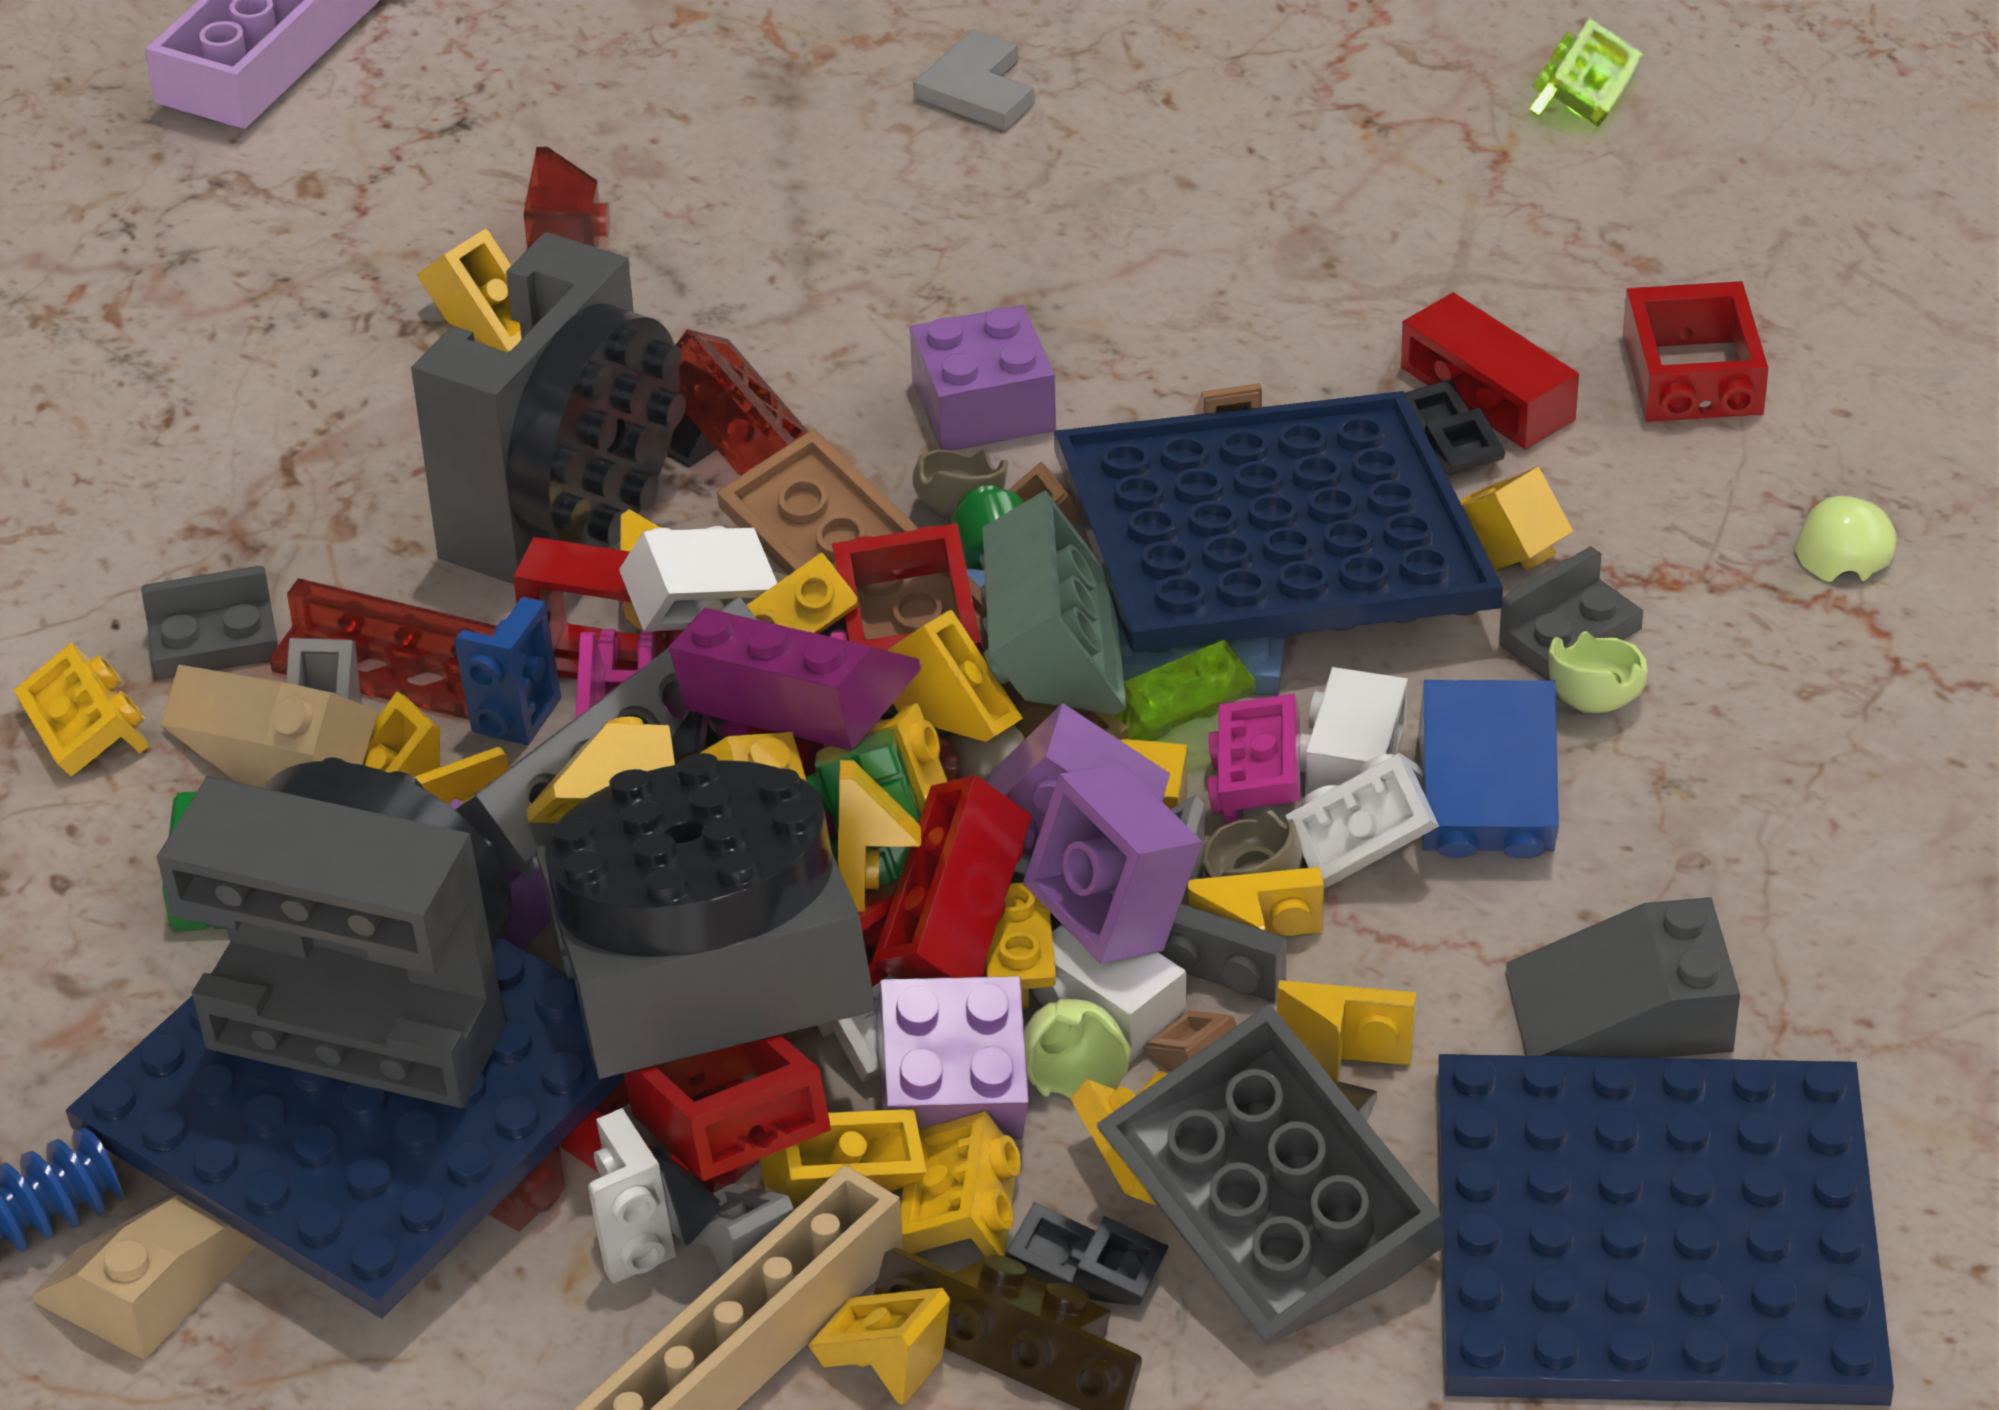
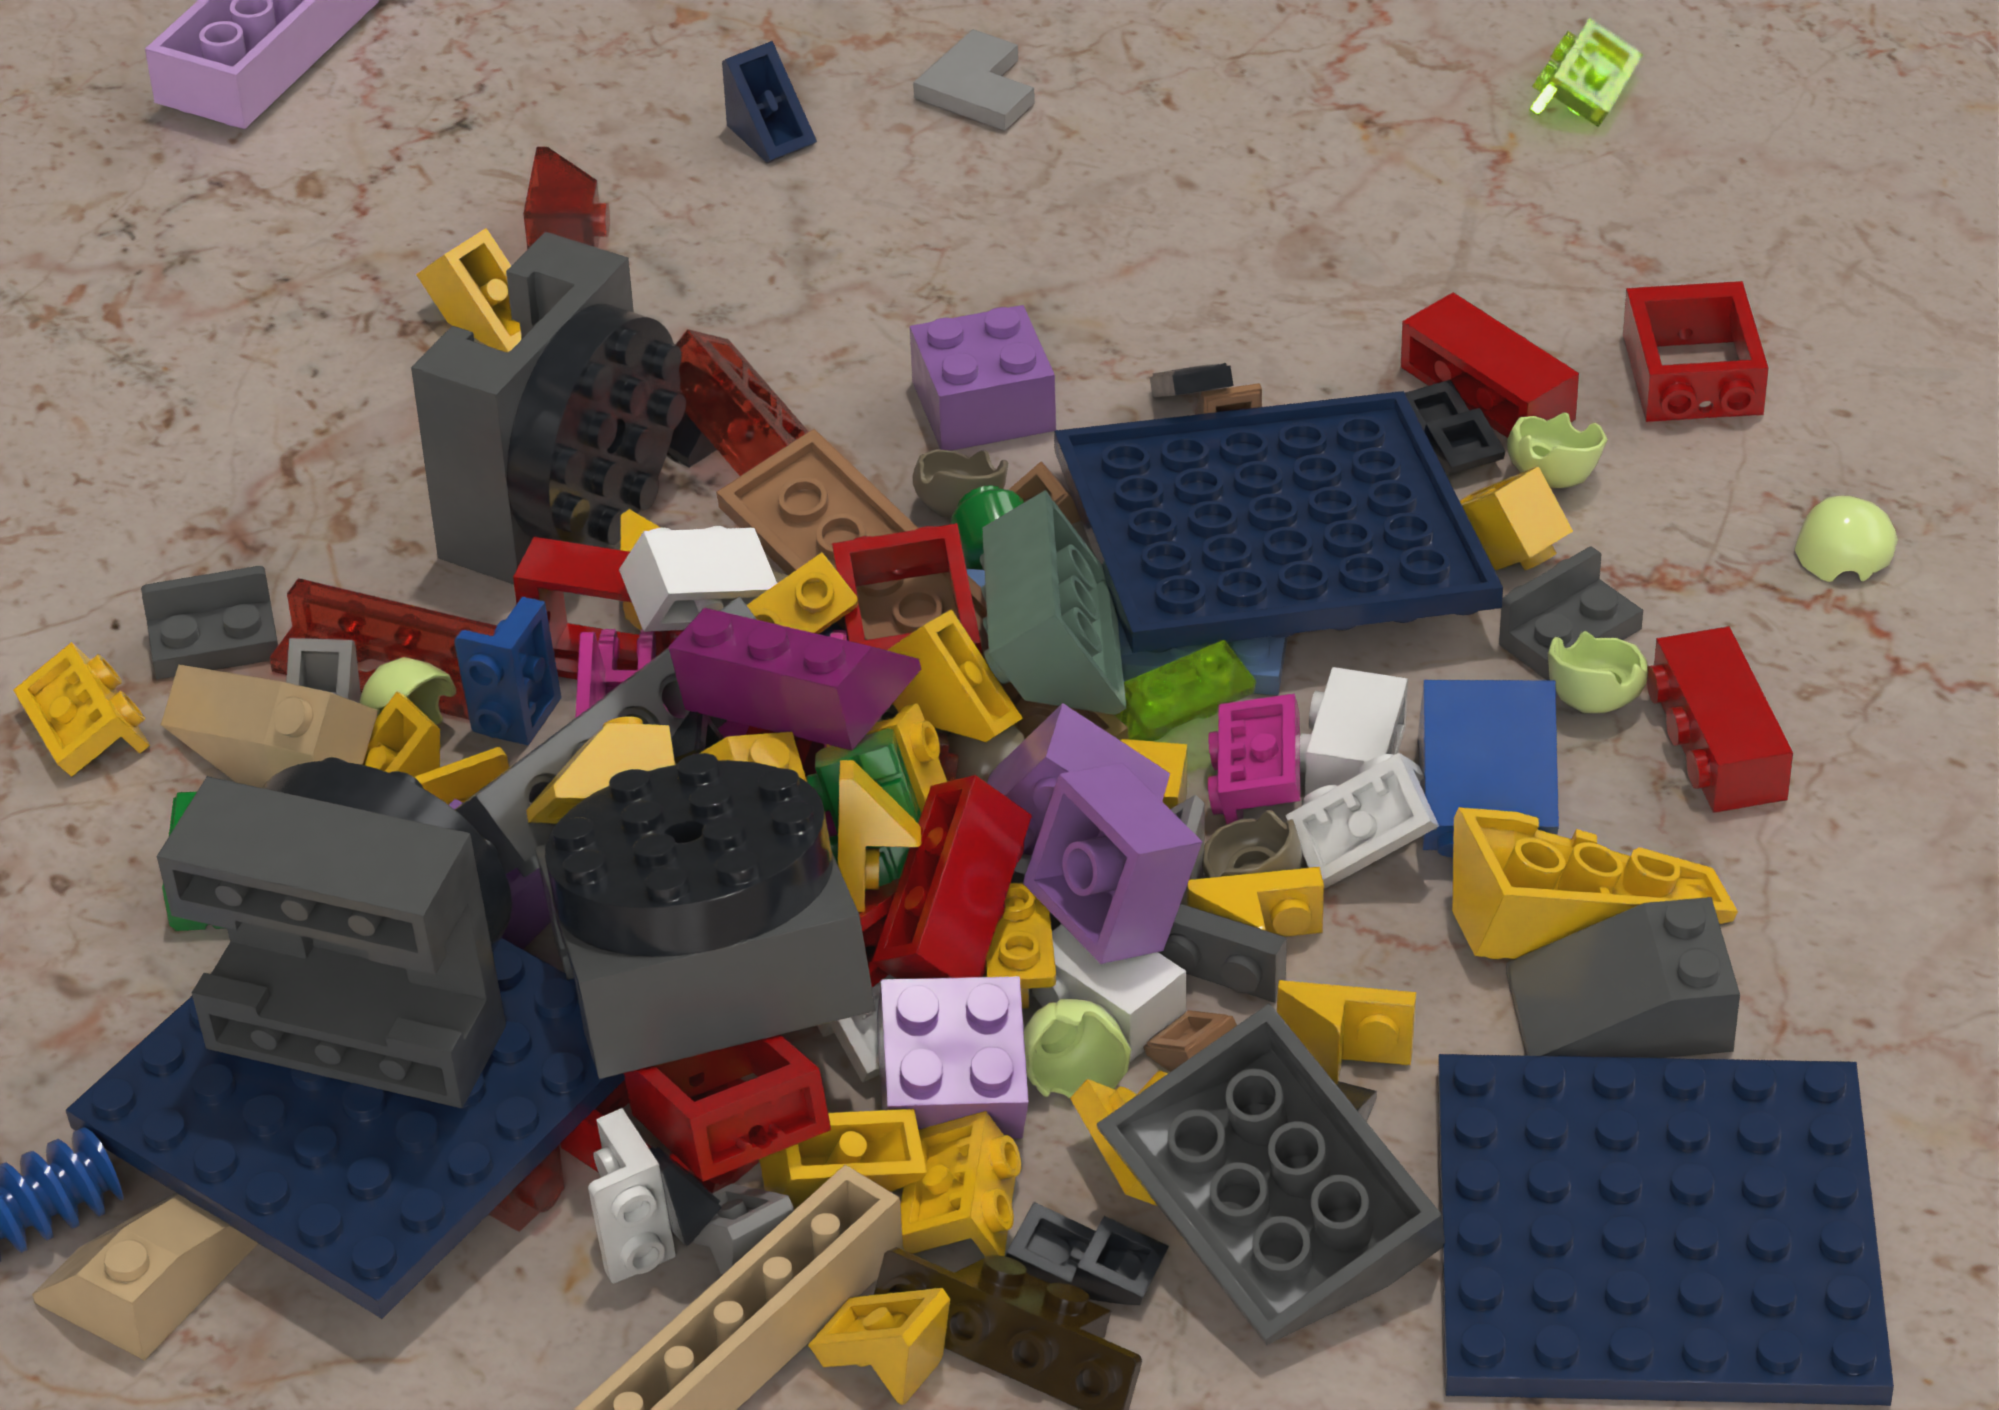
(413, 678): none -> yellowish green hair
(764, 104): none -> dark blue slope
(1191, 380): none -> black tile
(1535, 887): none -> yellow wedge
(1557, 448): none -> yellowish green hair
(1720, 719): none -> red brick

